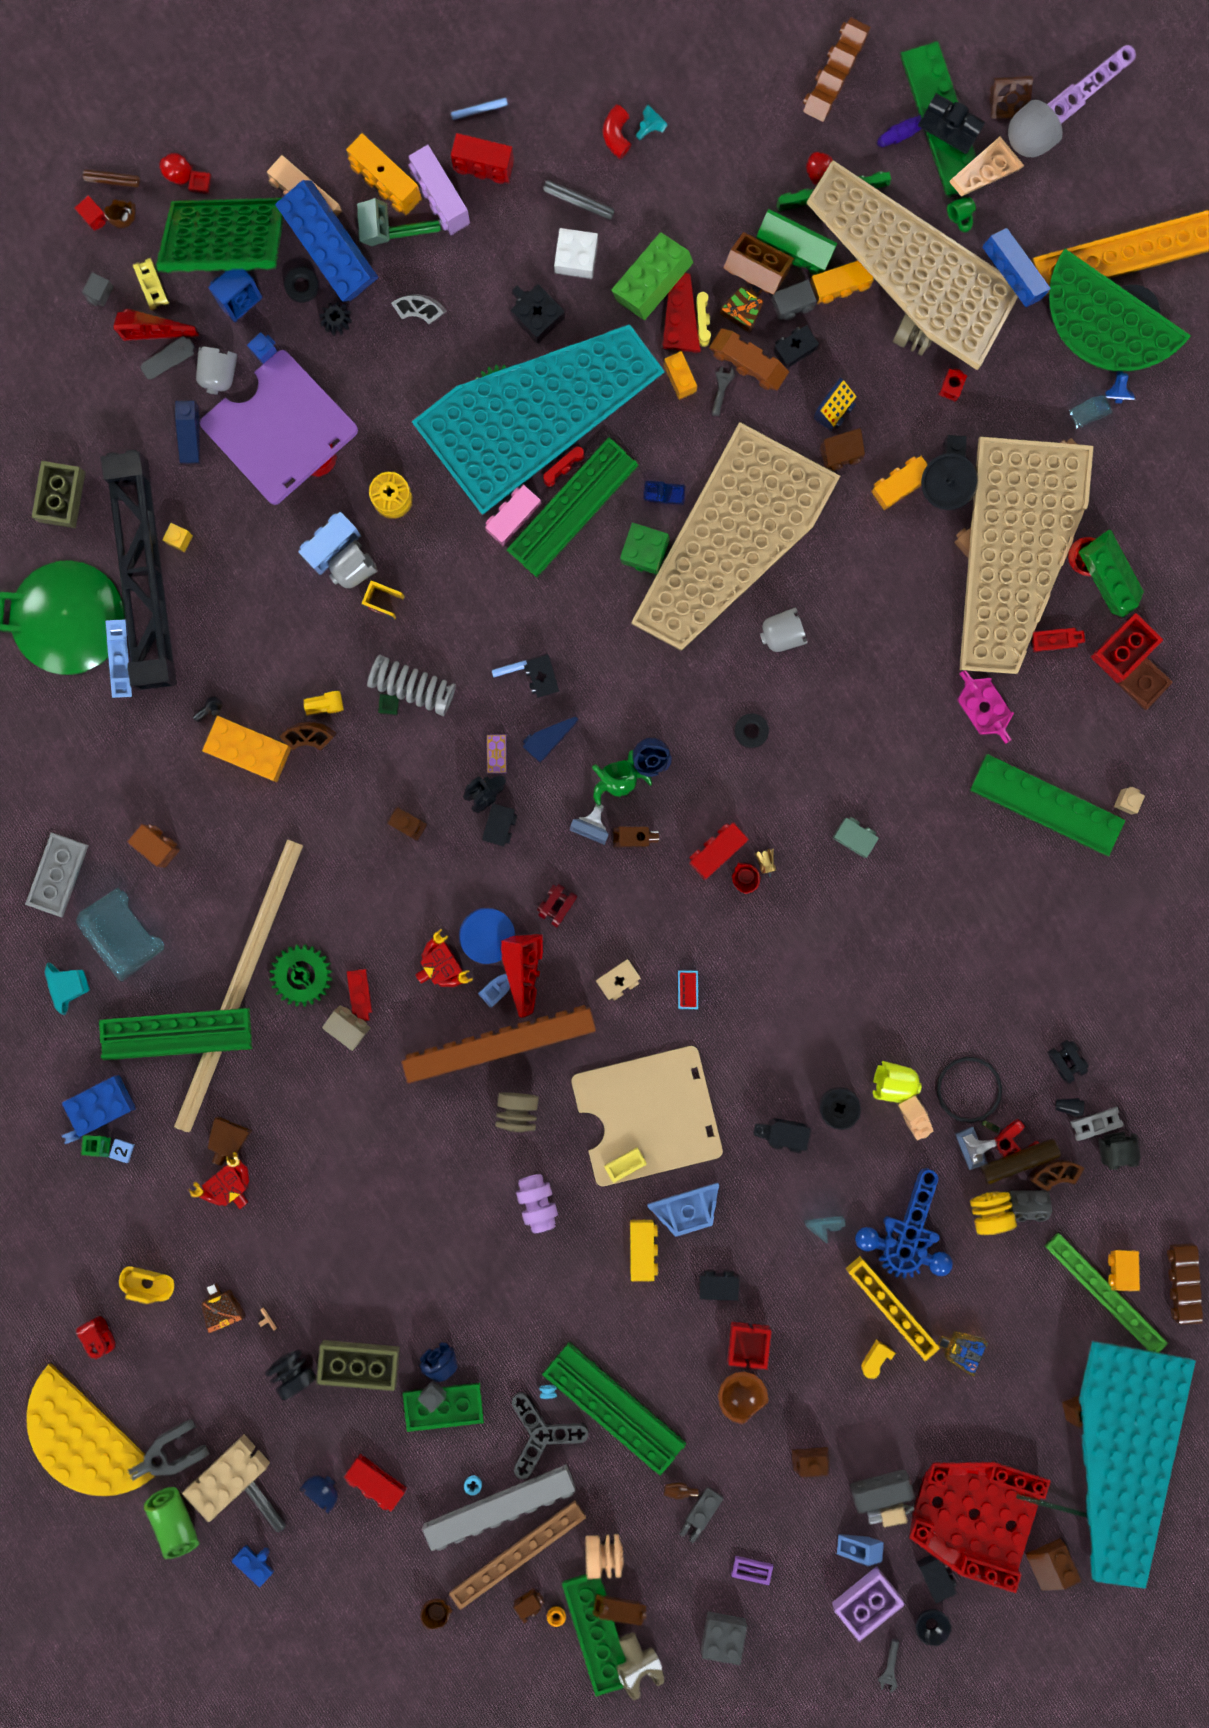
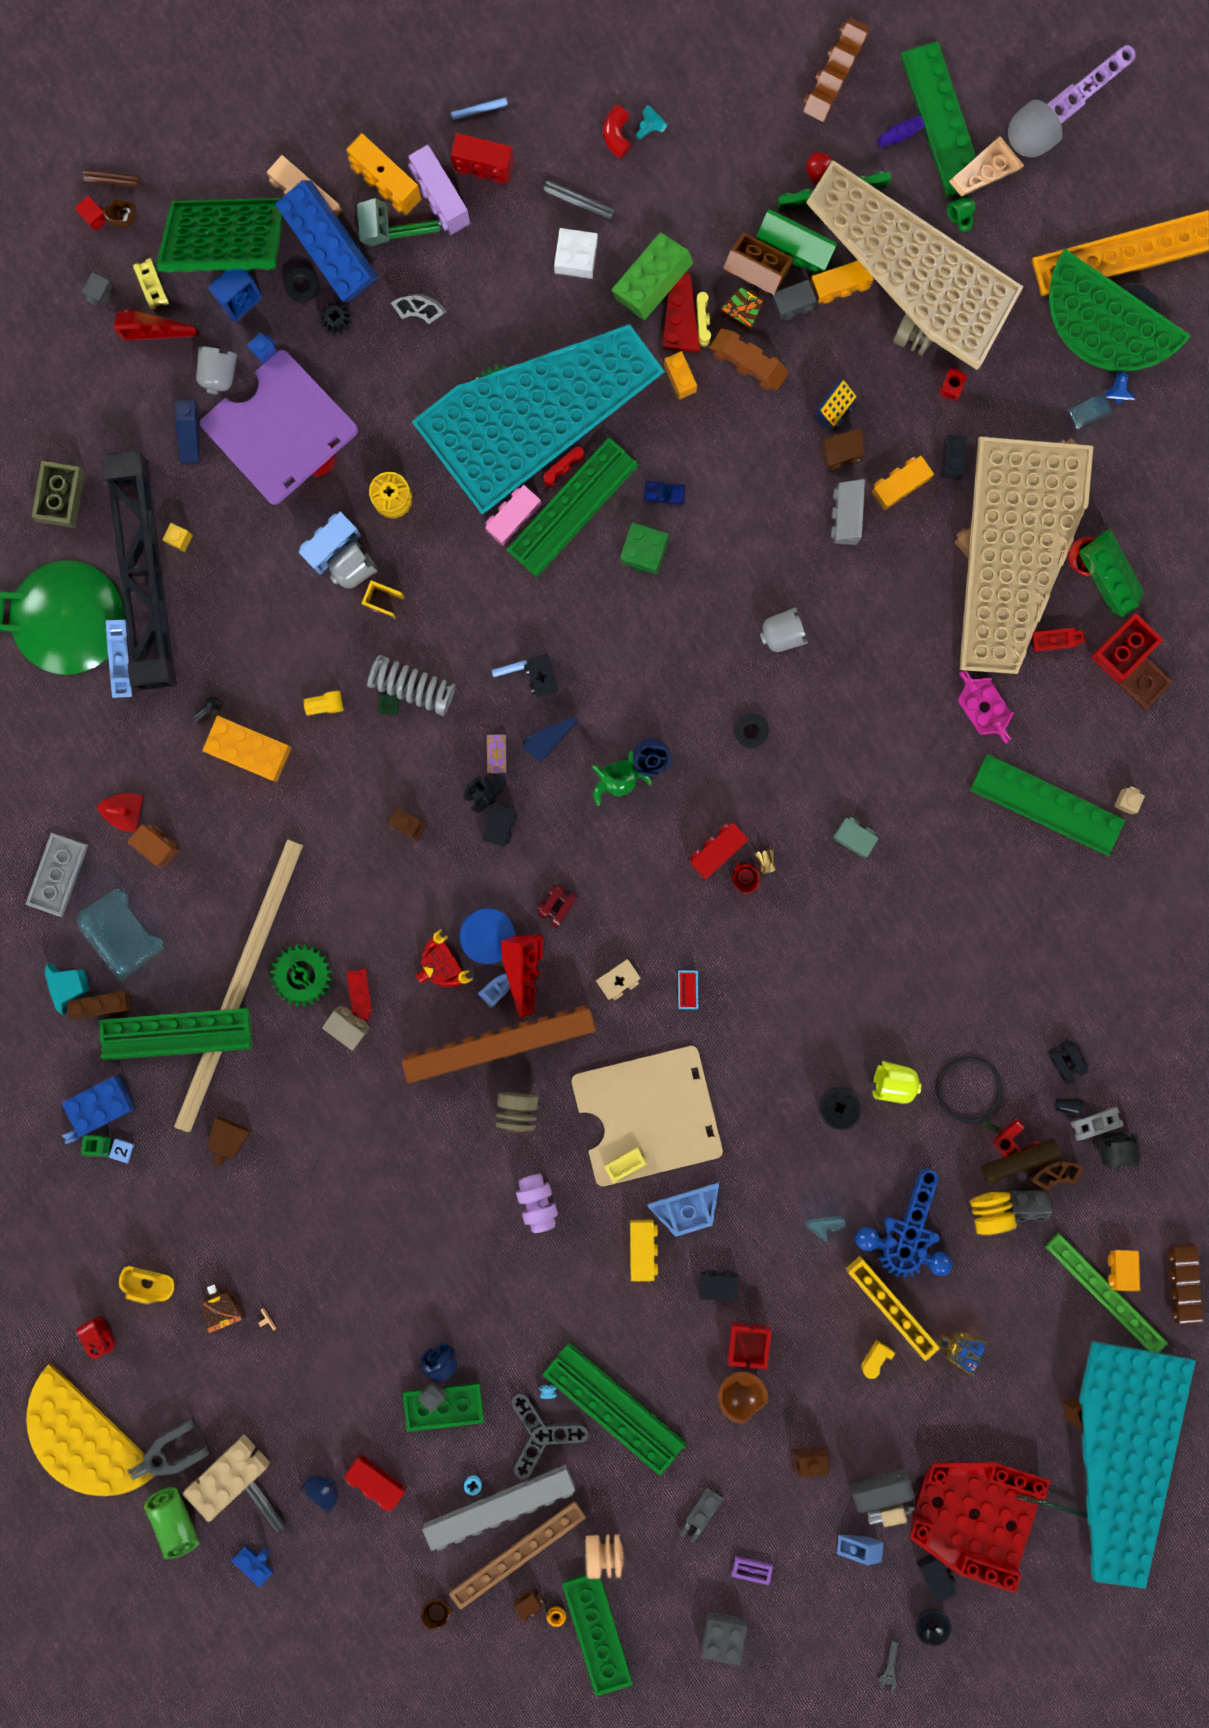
(99, 1005): none -> reddish brown brick
(122, 811): none -> red shield
(170, 356): dark grey piece -> none
(175, 168): red hair -> none
(199, 182): red tile -> none
(225, 1185): red torso -> none
(290, 1374): black wheel -> none
(309, 734): reddish brown brick -> none
(358, 1365): olive brick -> none
(535, 301): black hinge -> none
(591, 826): sand blue piece -> none
(619, 1610): reddish brown brick -> none
(627, 837): reddish brown torso -> none
(638, 1665): dark tan connector -> none
(679, 1491): reddish brown piece -> none
(723, 381): dark grey piece -> none
(741, 525): tan wing -> none
(784, 1133): black hinge -> none
(789, 356): black brick -> none
(848, 512): none -> light grey slope
(867, 1603): lavender brick -> none
(916, 1118): light nougat brick -> none
(949, 481): black piece -> none
(951, 123): black panel -> none
(972, 1148): piece -> none
(998, 84): reddish brown piece -> none
(1016, 267): brick -> none
(1053, 1566): reddish brown slope -> none

